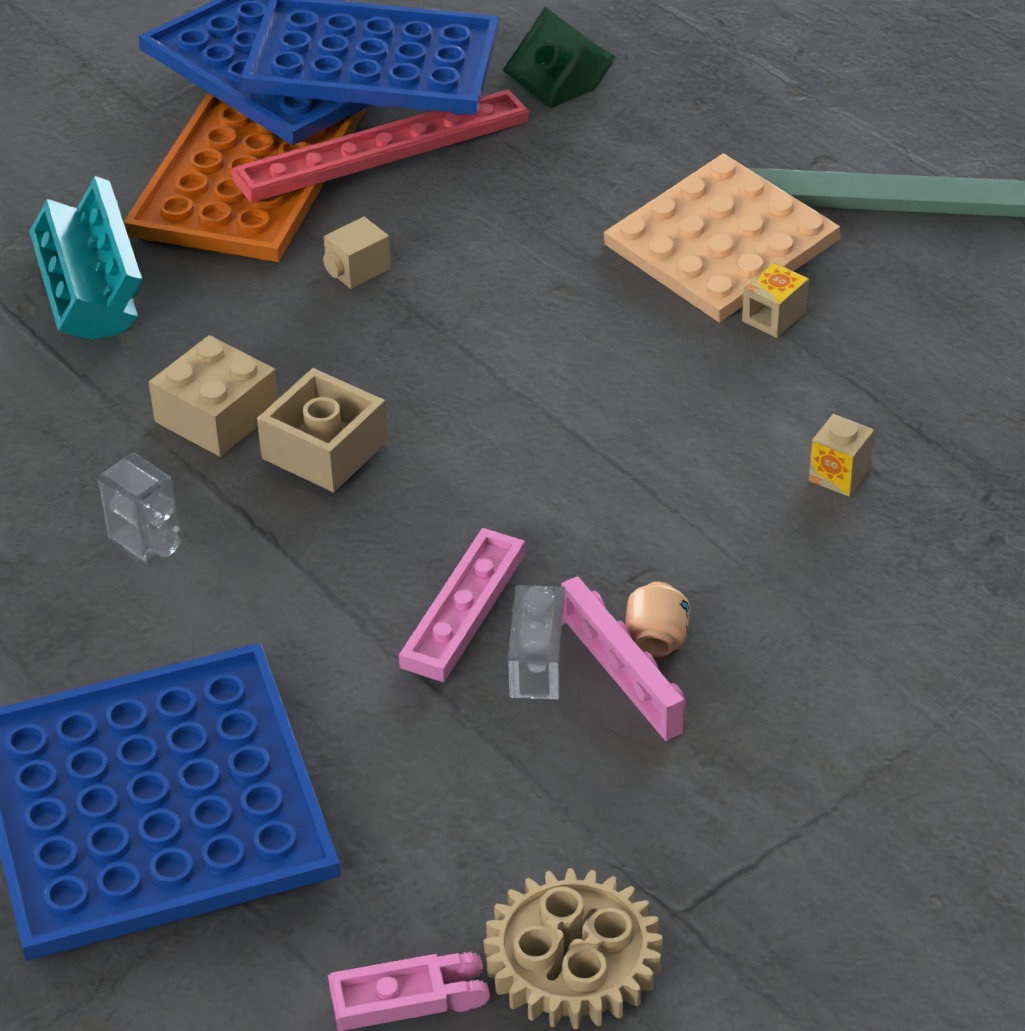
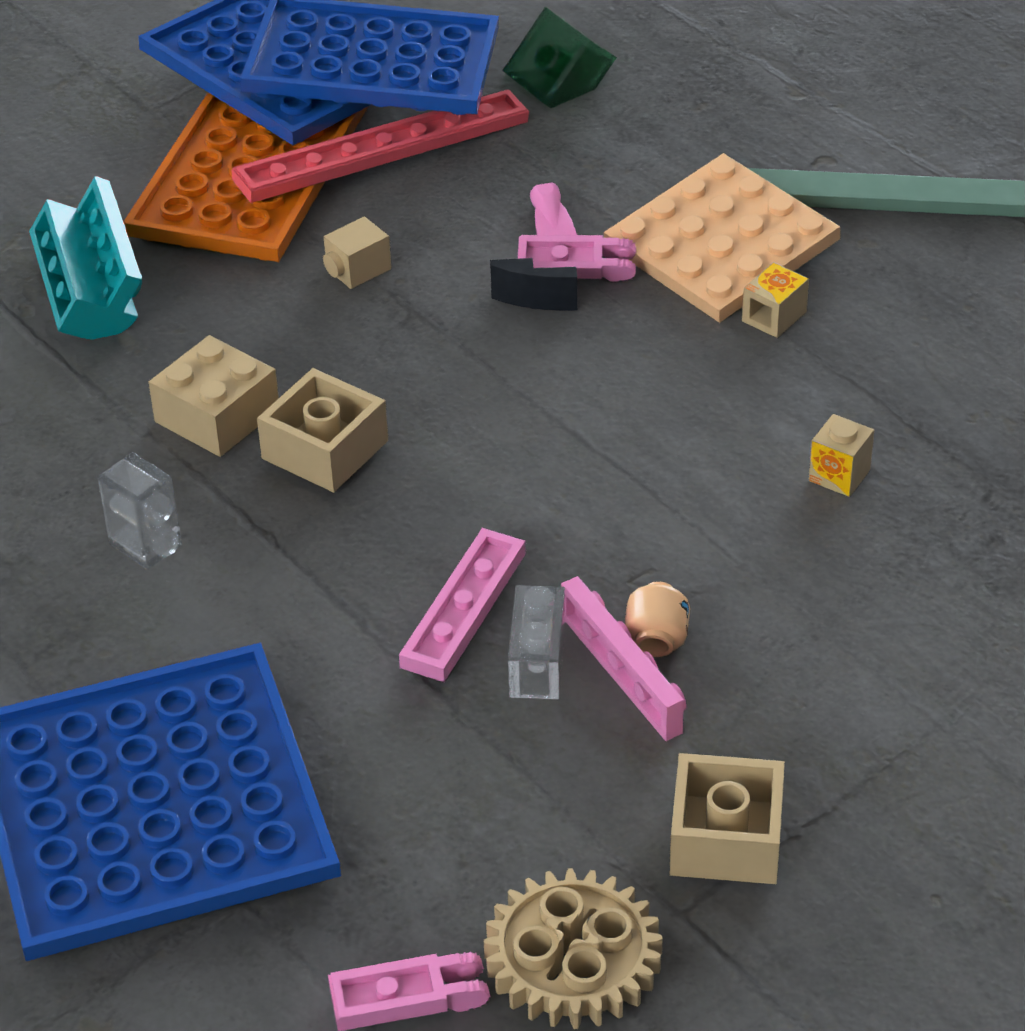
(537, 288): none -> black slope
(550, 214): none -> bright pink piece
(582, 252): none -> bright pink hinge
(727, 818): none -> tan brick

